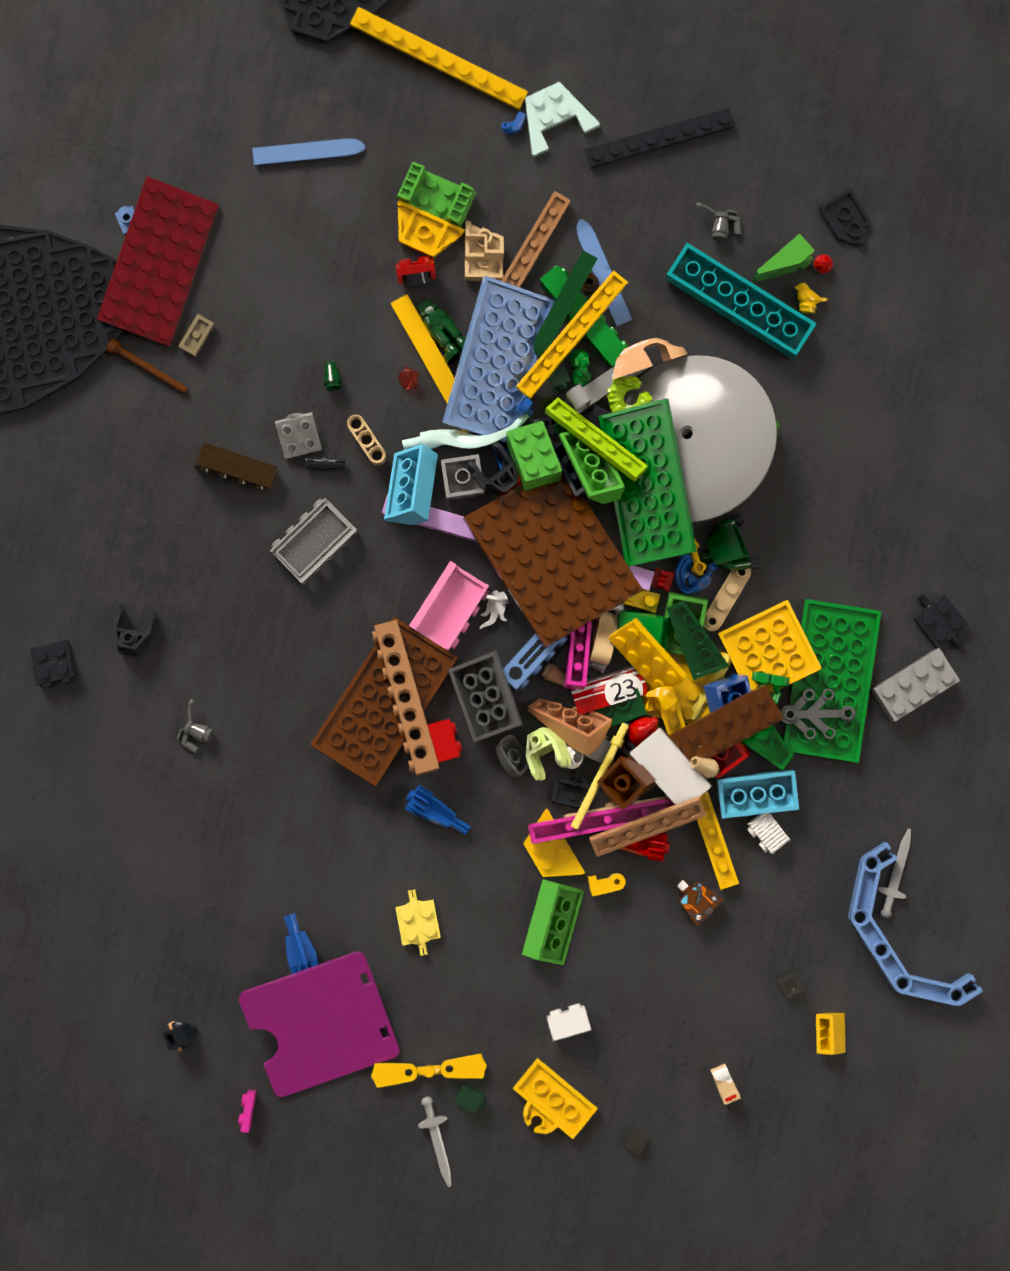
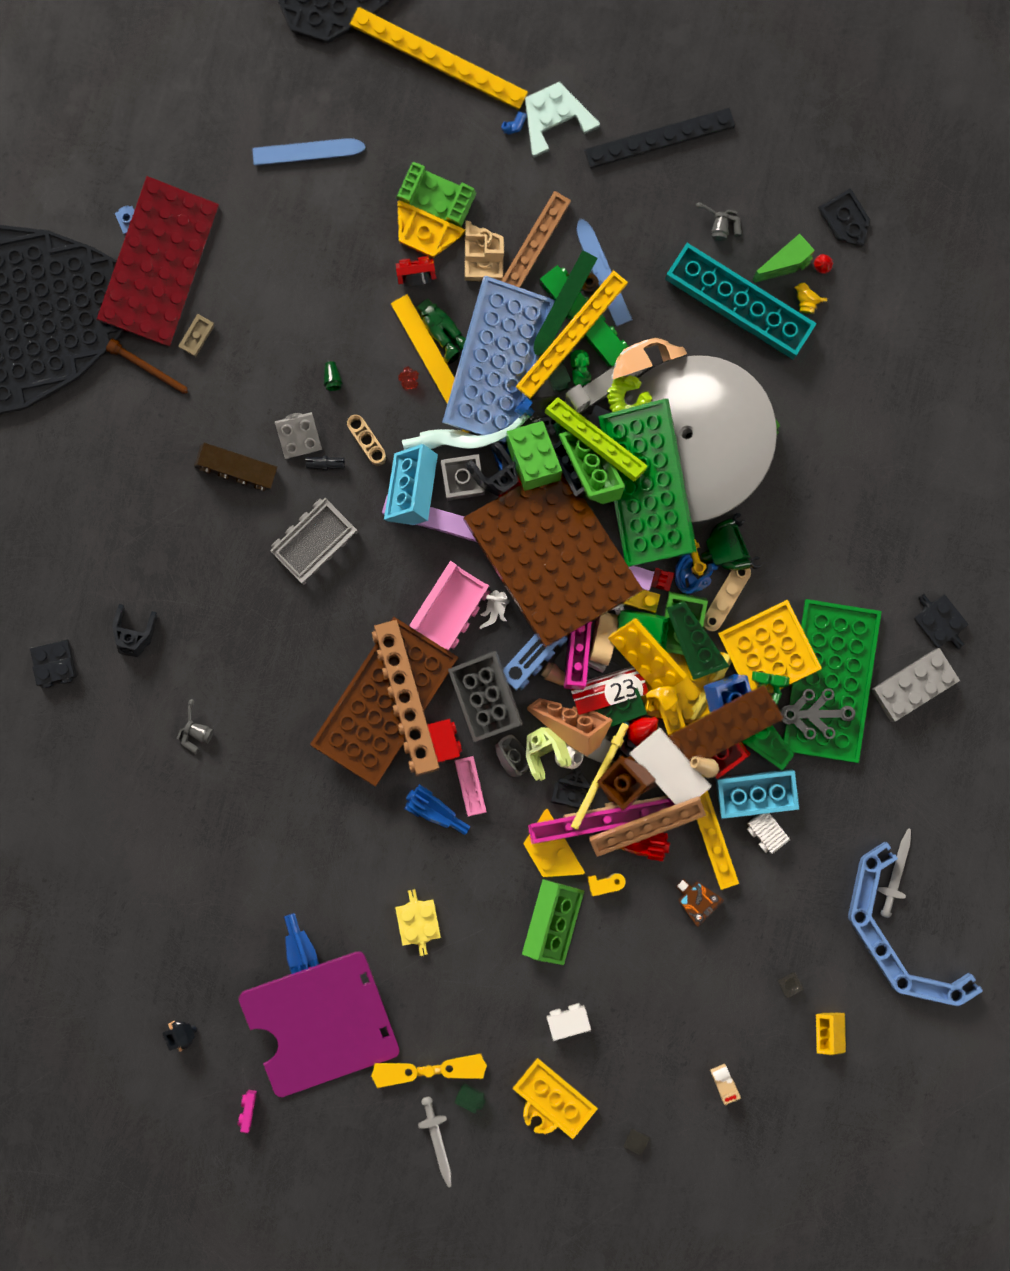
(470, 786): none -> bright pink plate

